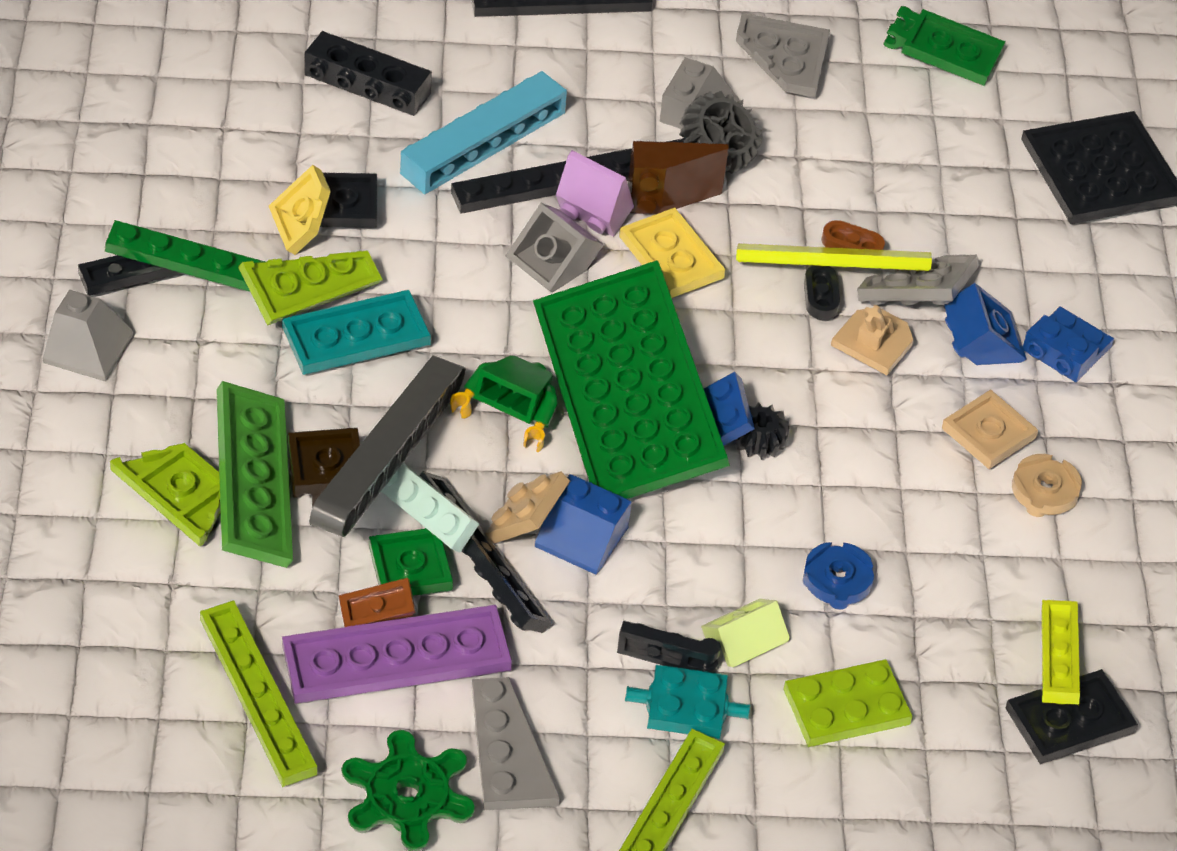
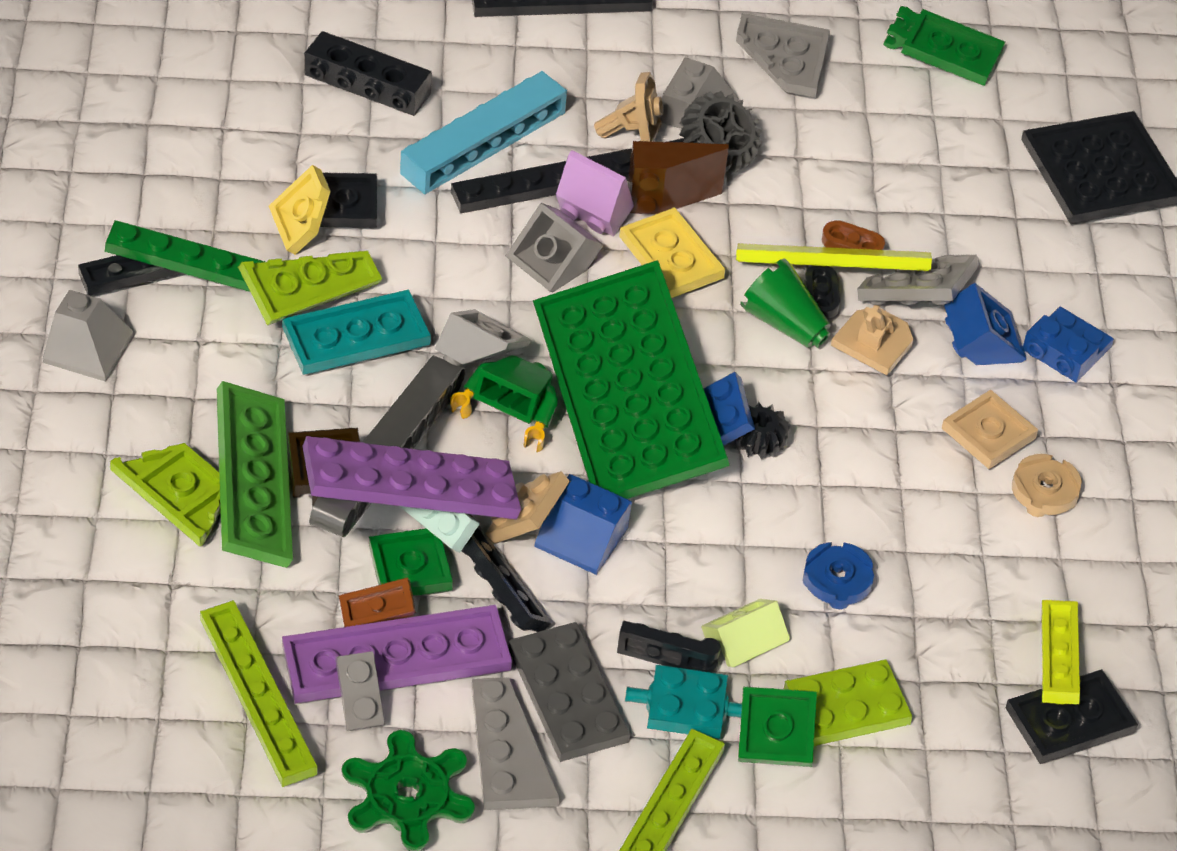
(359, 691): none -> light grey plate
(410, 478): none -> medium lavender plate
(476, 337): none -> light grey slope
(568, 691): none -> dark grey plate
(637, 112): none -> tan piece
(777, 726): none -> green plate
(787, 305): none -> green cone

